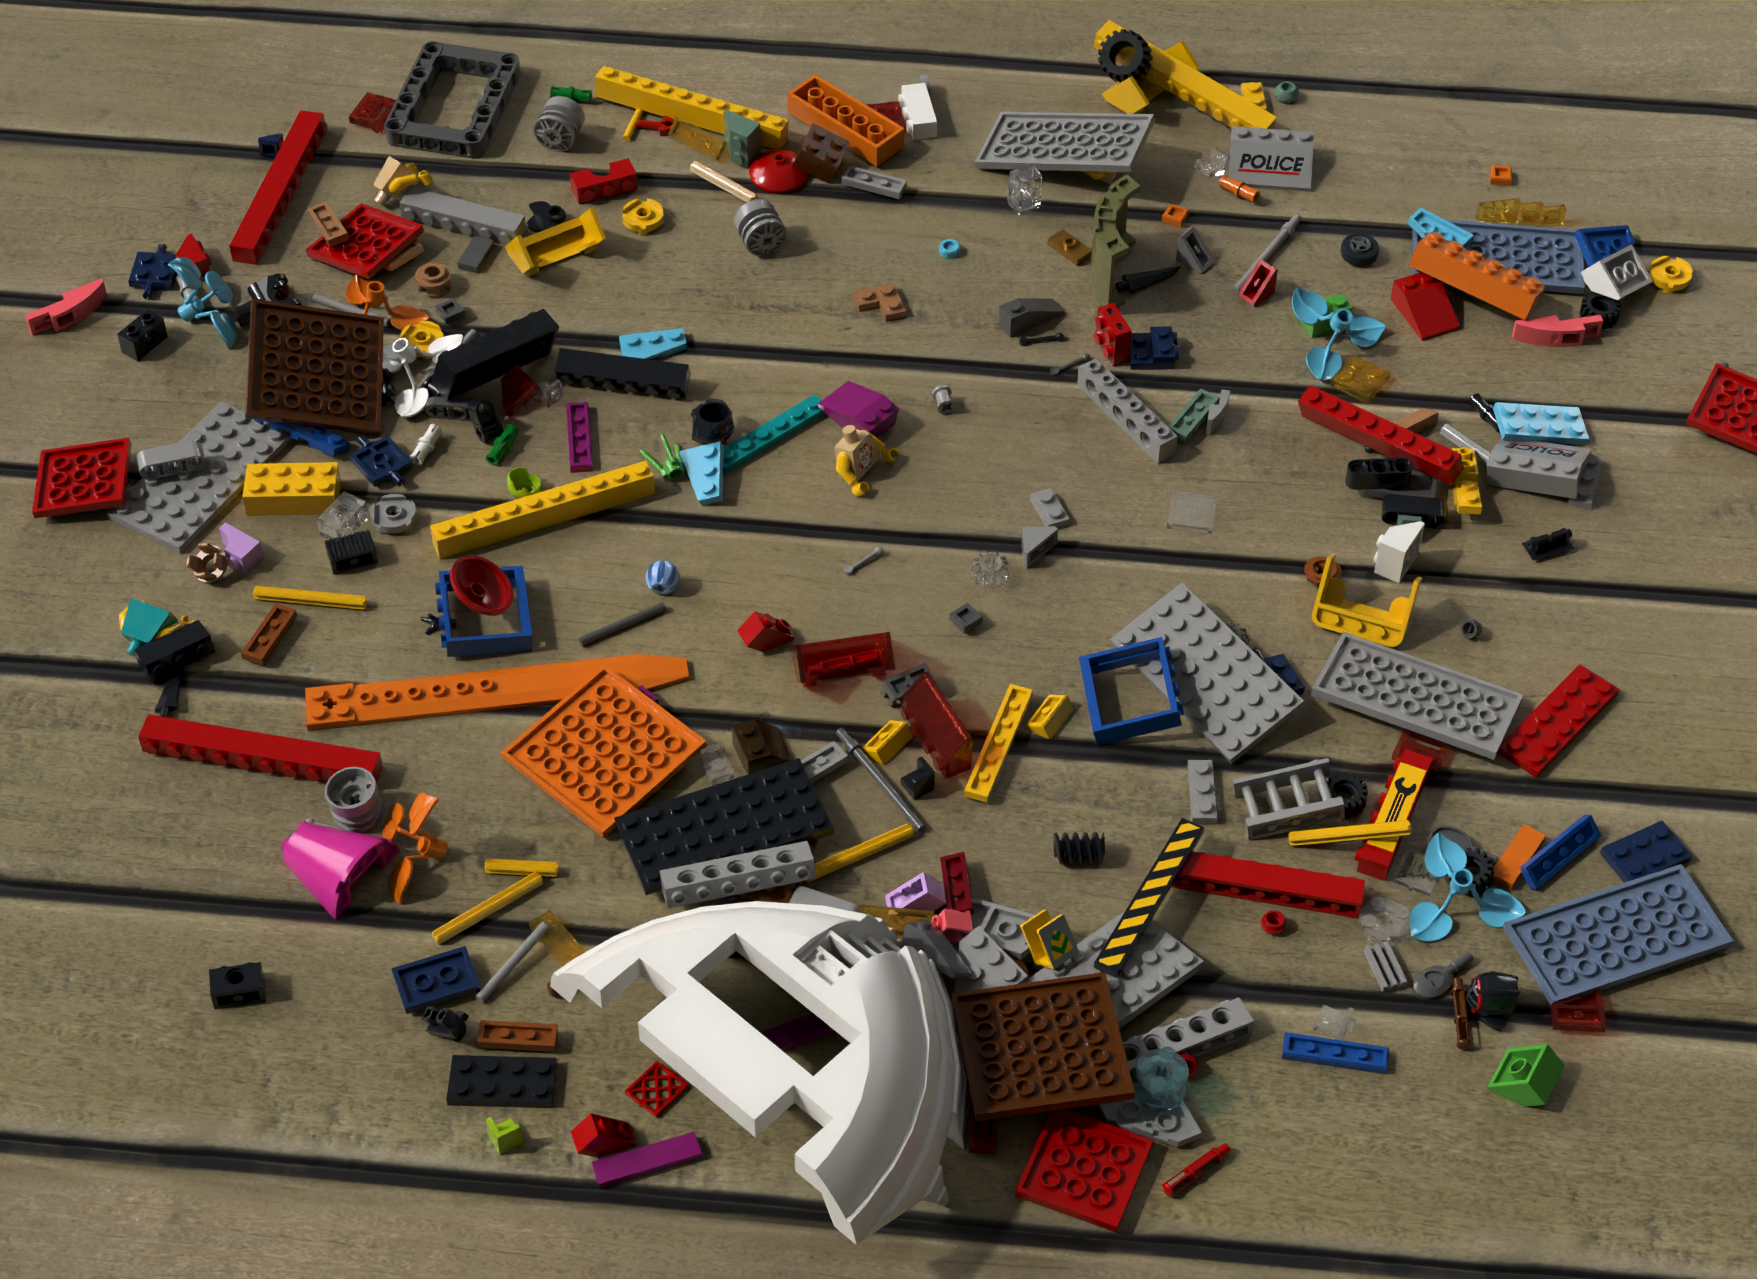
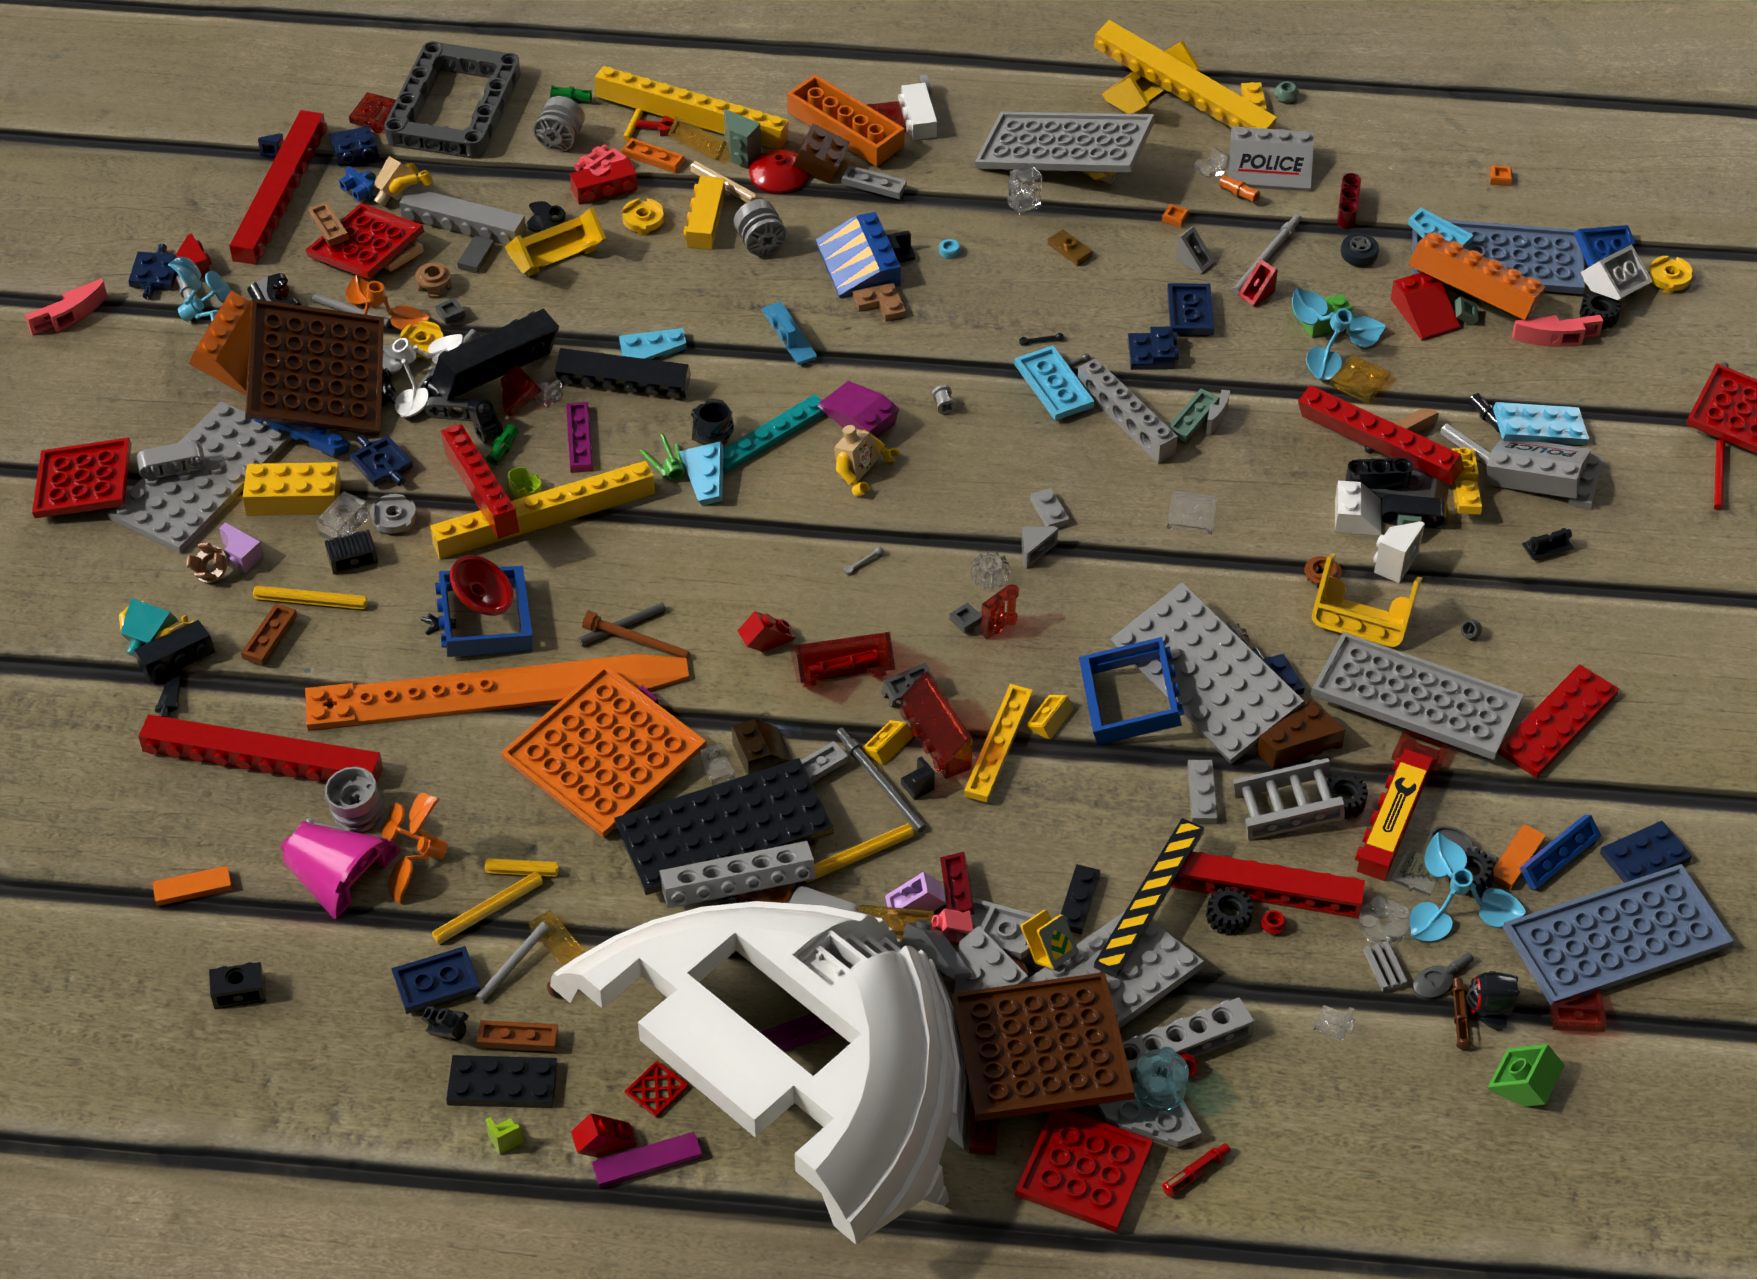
(142, 335): black brick -> none
(192, 885): none -> orange tile
(226, 344): none -> orange slope
(354, 145): none -> dark blue plate
(360, 182): none -> blue hips
(425, 444): white pin -> none
(480, 481): none -> red brick
(593, 621): none -> dark orange piece
(599, 160): none -> coral plate
(653, 155): none -> orange tile
(663, 577): light blue piece -> none
(705, 212): none -> yellow brick
(789, 333): none -> dark azure bracket
(859, 255): none -> slope
(902, 246): none -> black panel
(993, 611): none -> clear red plate
(1027, 313): dark grey slope -> none
(1054, 383): none -> medium azure plate
(1079, 847): black piece -> none
(1080, 897): none -> black plate
(1111, 238): olive panel -> none
(1113, 334): red piece -> none
(1114, 45): black tyre -> none
(1138, 281): black bar -> none
(1190, 308): none -> dark blue plate
(1229, 899): none -> black tyre
(1299, 735): none -> reddish brown wedge
(1335, 1053): blue tile -> none
(1348, 200): none -> dark red beam
(1350, 833): yellow axle -> none
(1357, 509): none -> white slope
(1466, 310): none -> sand green plate
(1517, 213): clear yellow slope -> none
(1719, 475): none -> red bar

